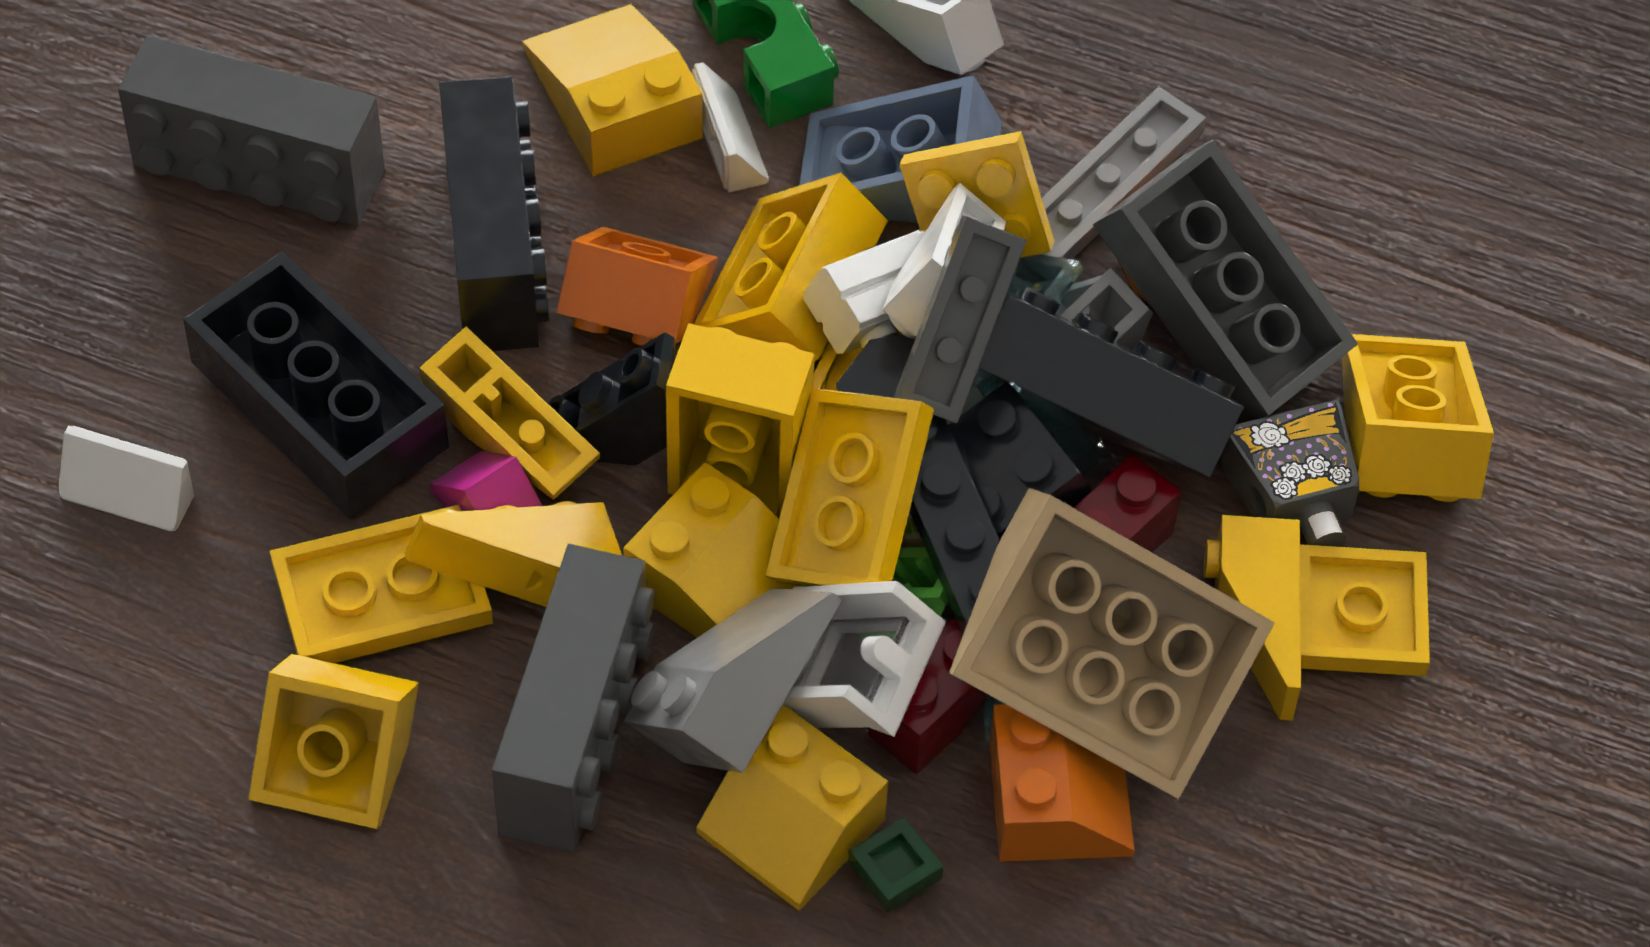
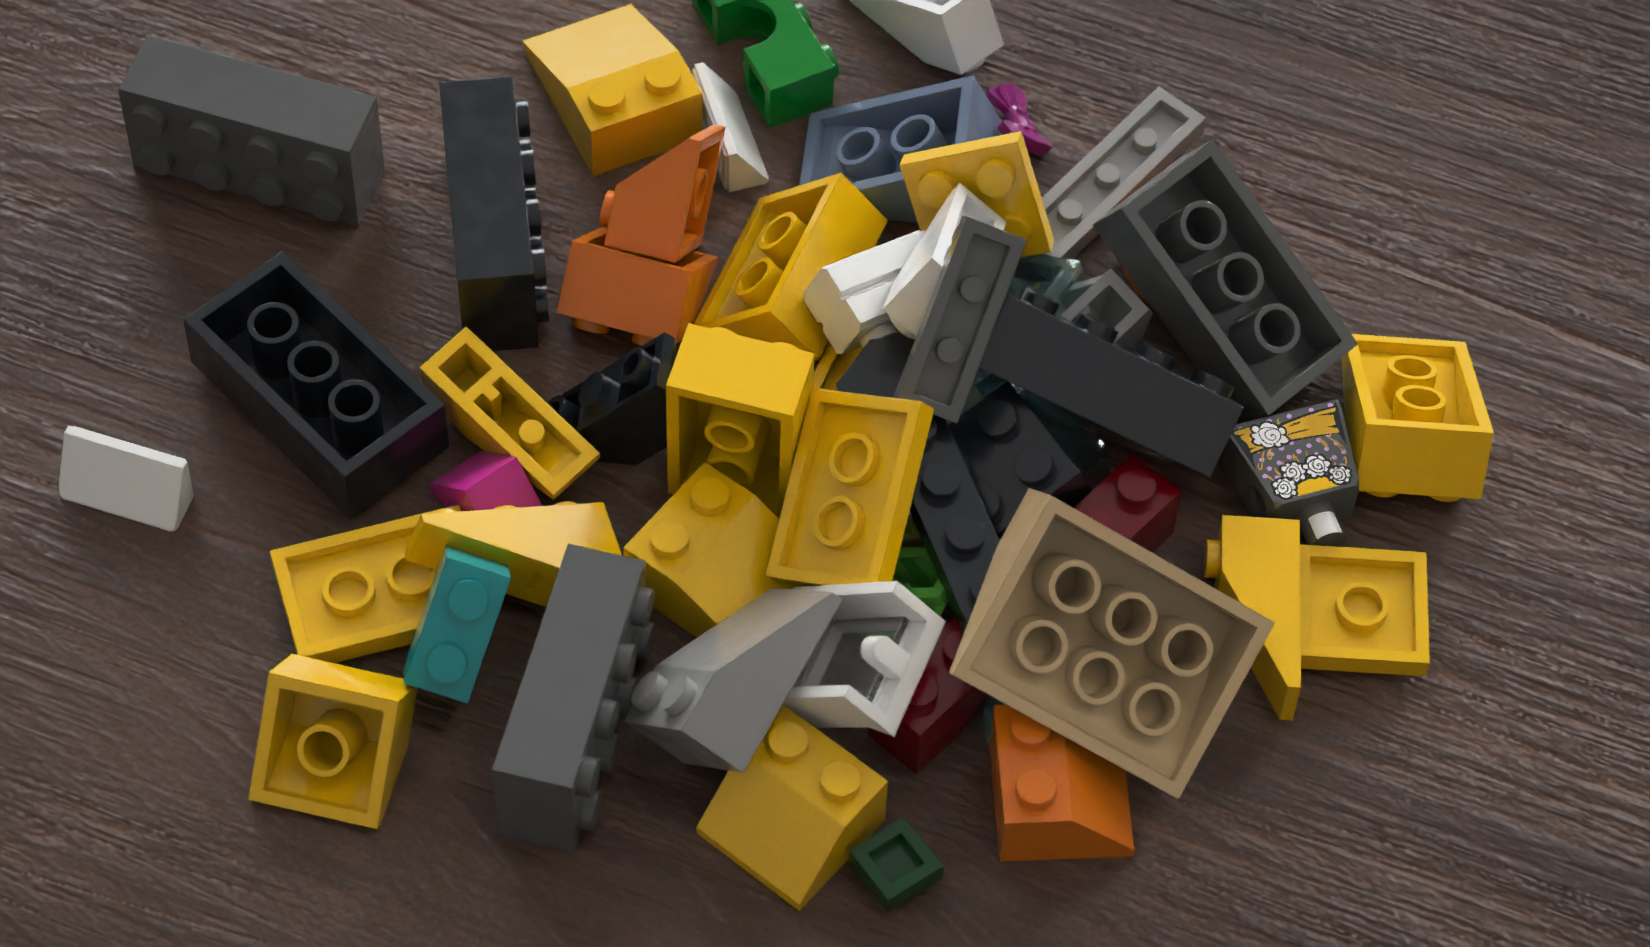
(456, 624): none -> teal brick
(666, 202): none -> orange slope
(1013, 104): none -> magenta piece

